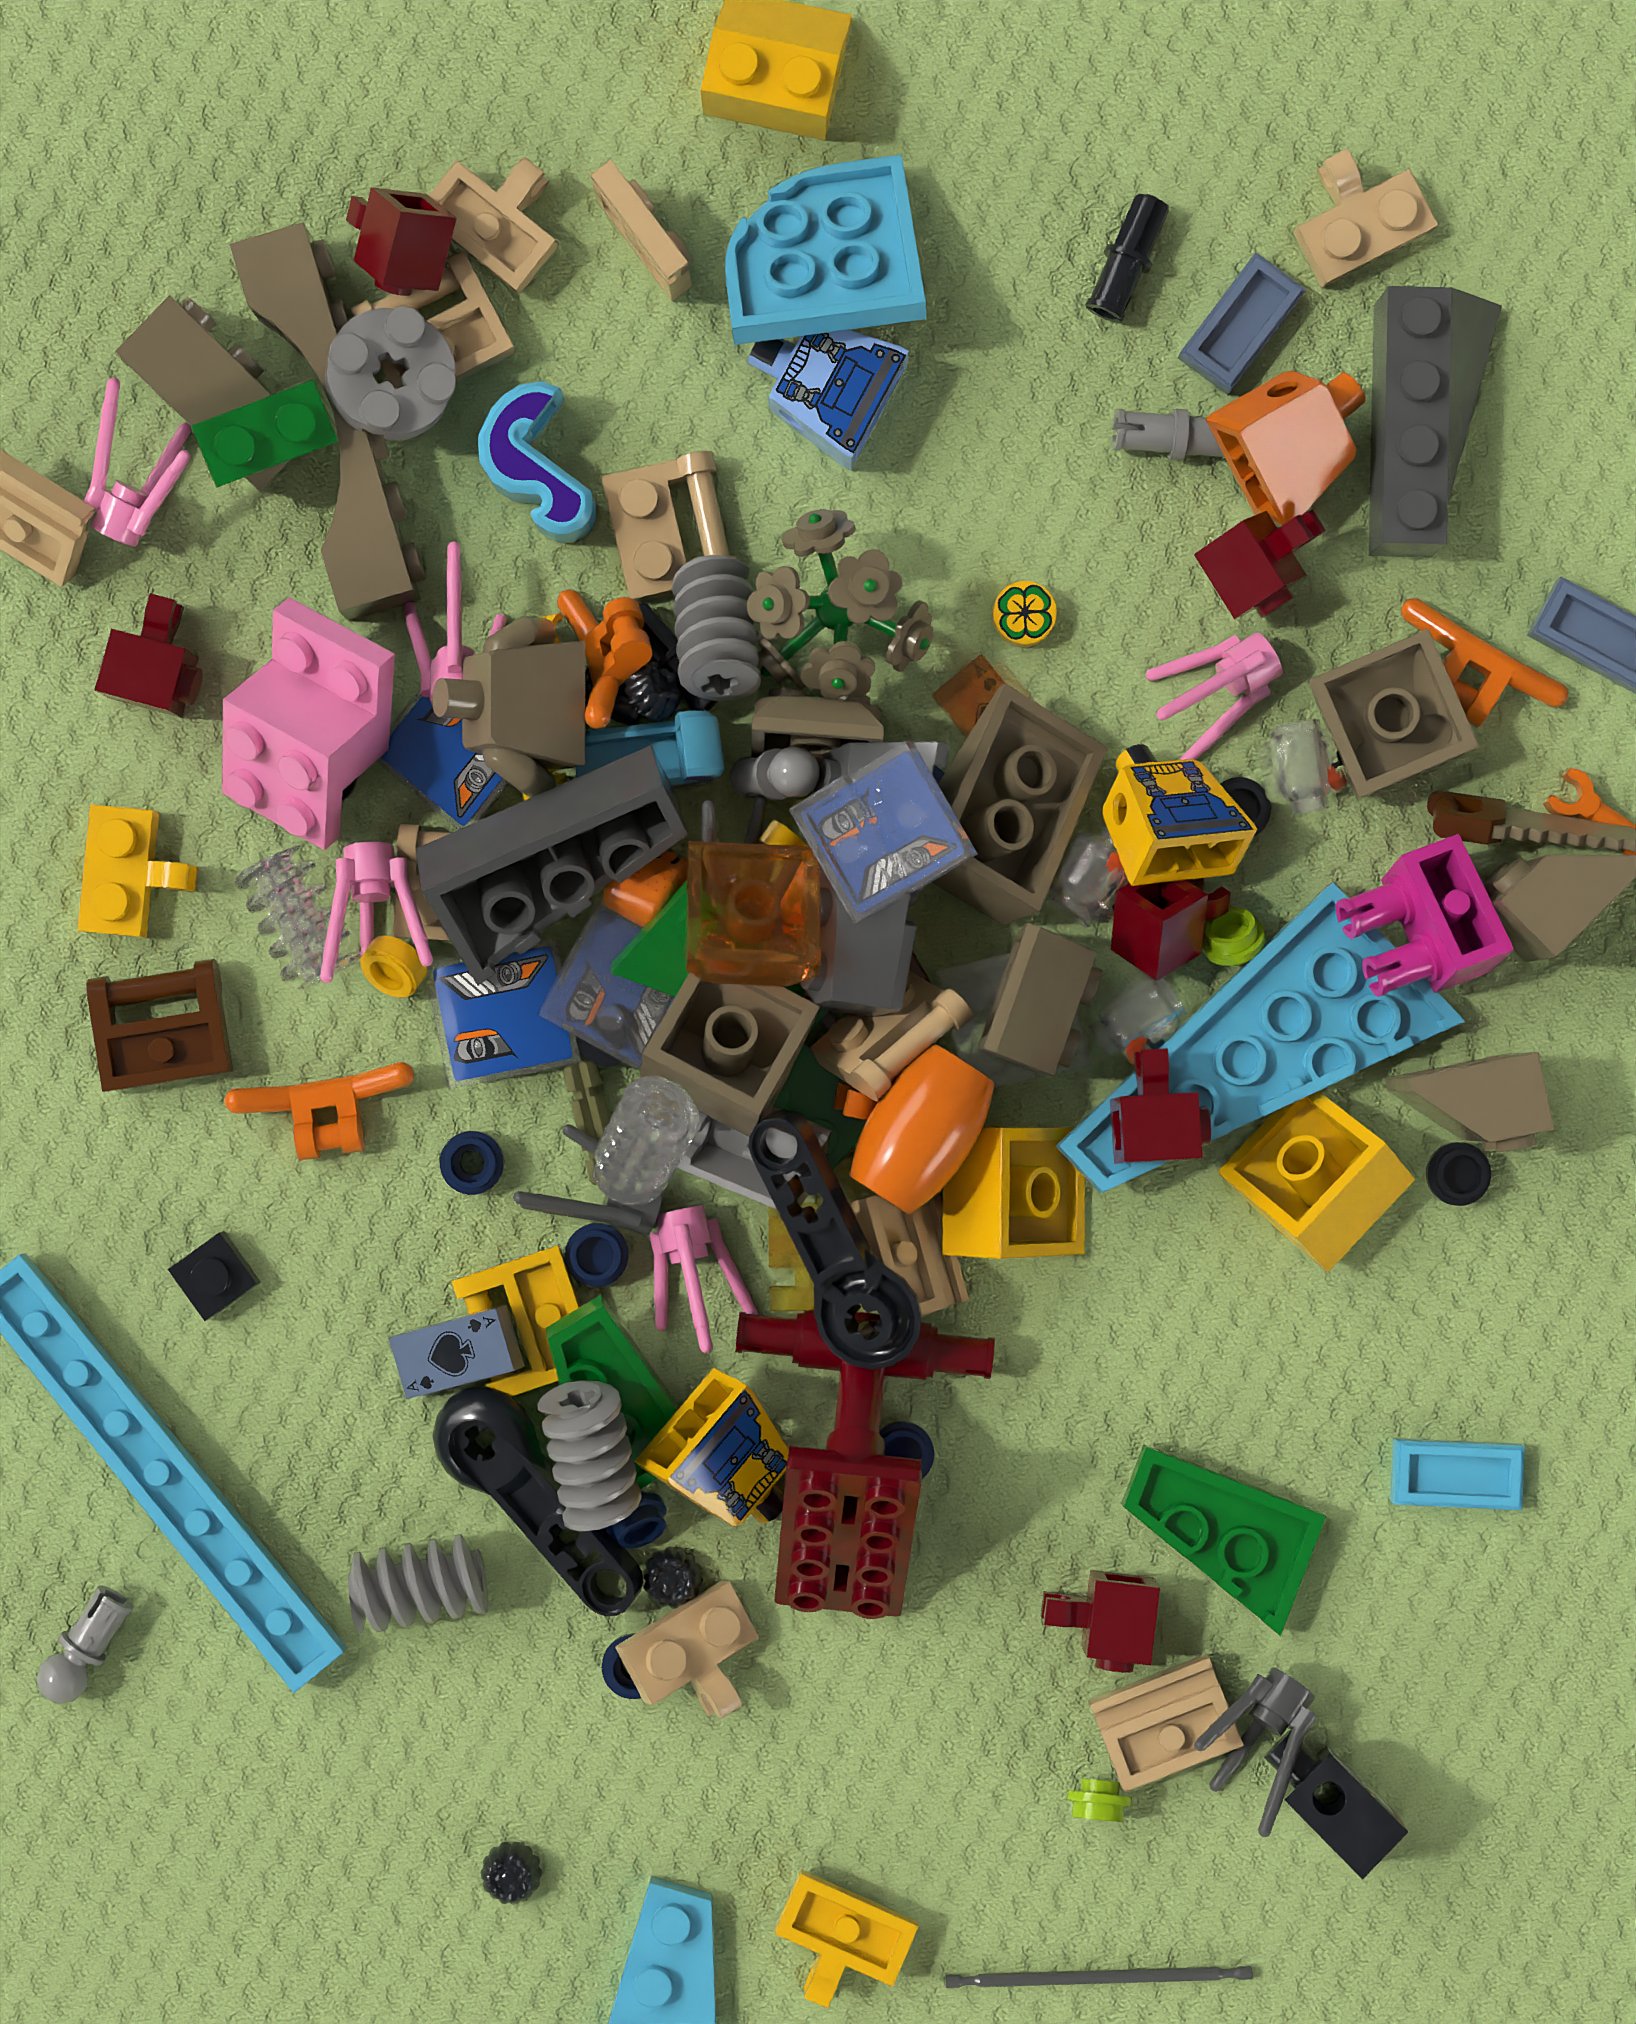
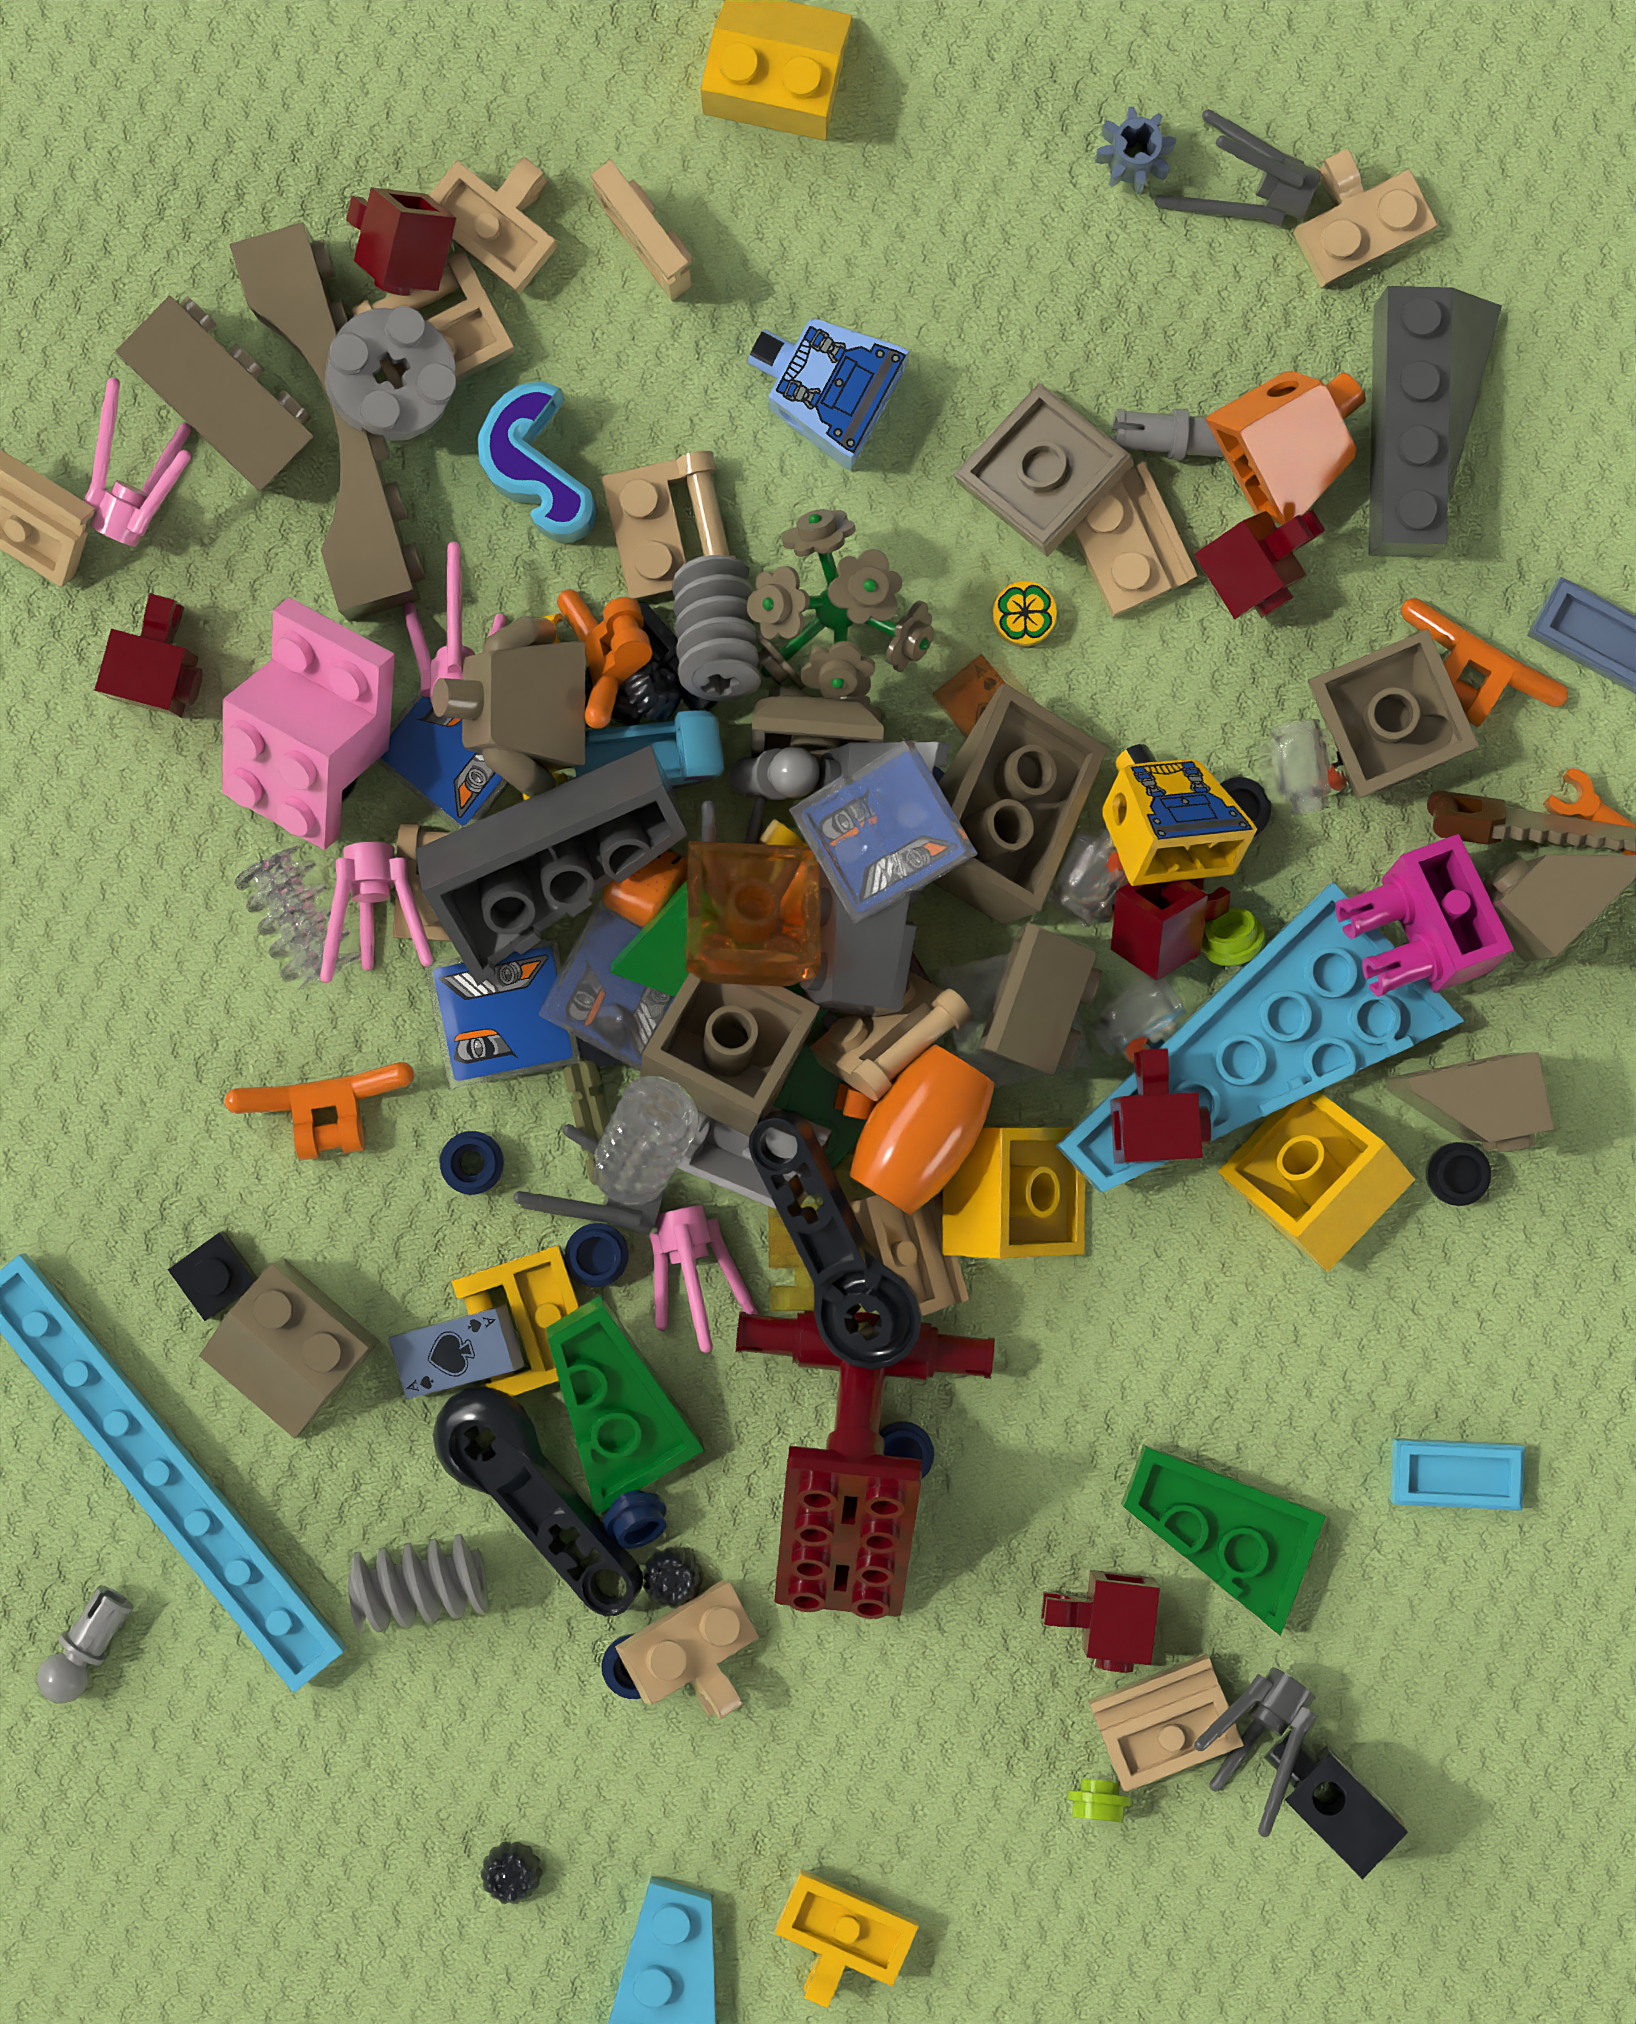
(123, 871): yellow plate -> none
(164, 1046): reddish brown plate -> none
(264, 433): green plate -> none
(287, 1346): none -> dark tan slope
(392, 966): yellow tile -> none
(590, 1454): light grey piece -> none
(721, 1452): torso -> none
(826, 255): medium azure plate -> none
(1043, 469): none -> dark tan plate
(1099, 1977): dark grey piece -> none
(1127, 135): none -> sand blue gear
(1128, 258): black axle -> none
(1133, 544): none -> tan plate
(1241, 323): sand blue tile -> none
(1244, 668): bright pink plant -> none
(1284, 183): none -> dark grey plant

